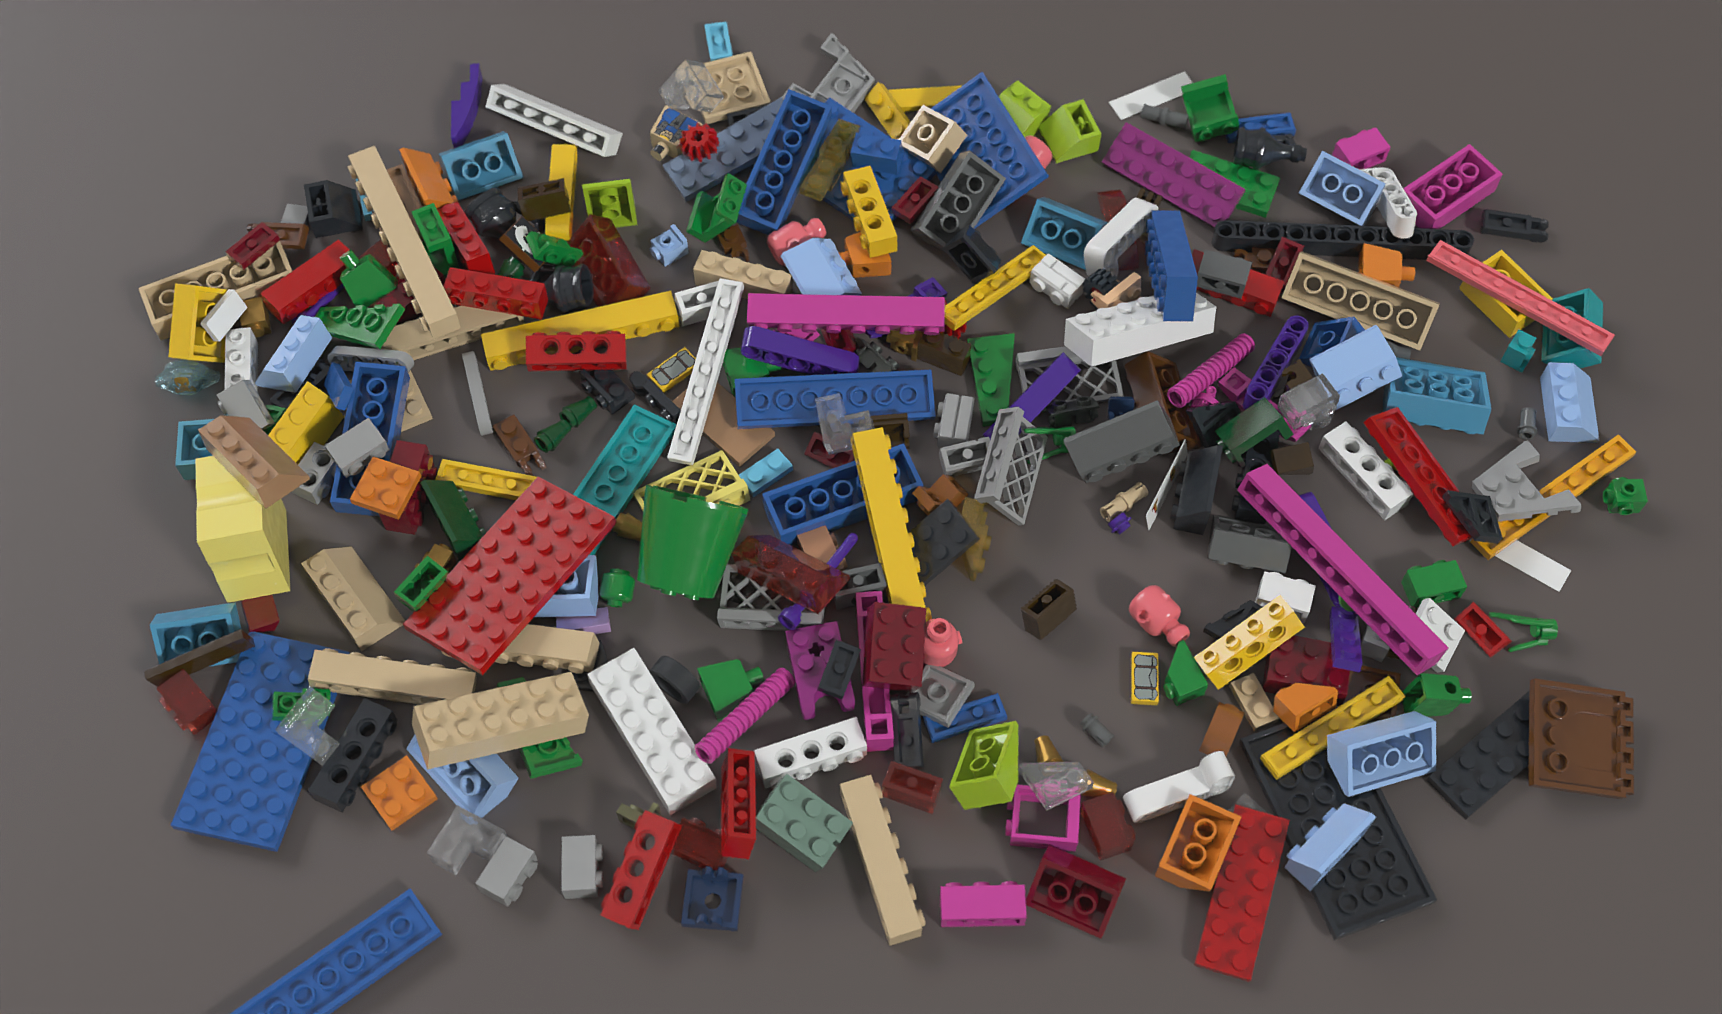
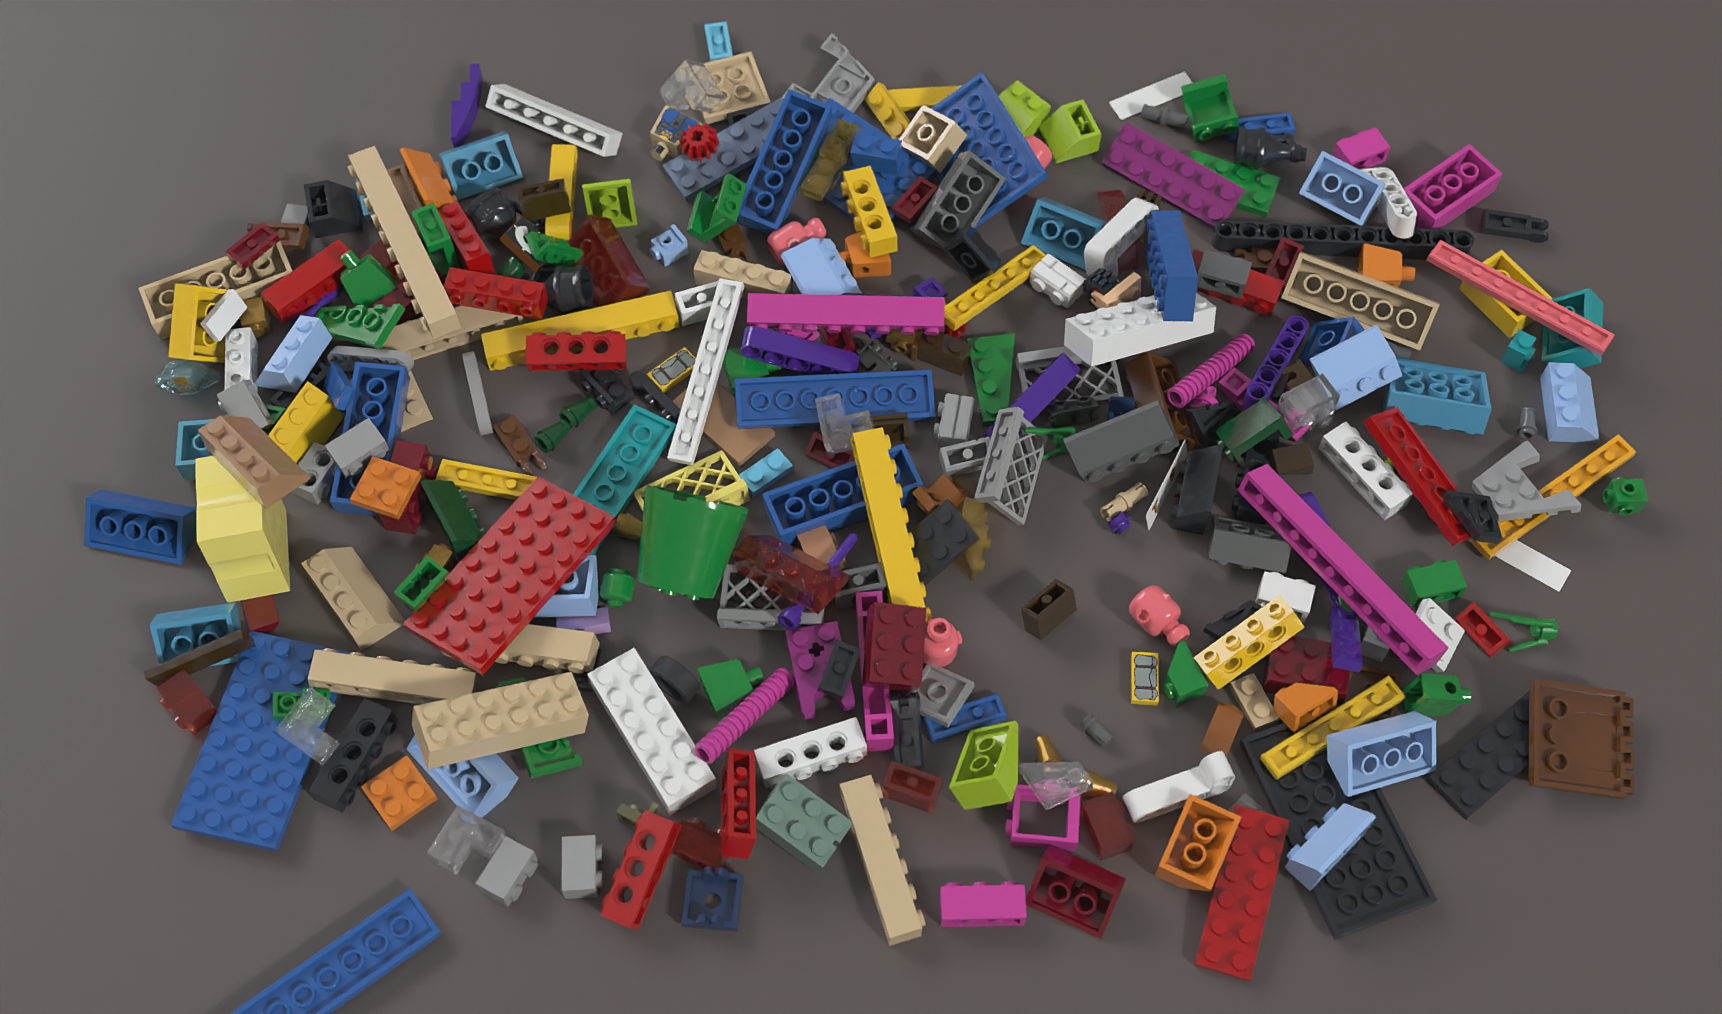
(139, 526): none -> blue slope

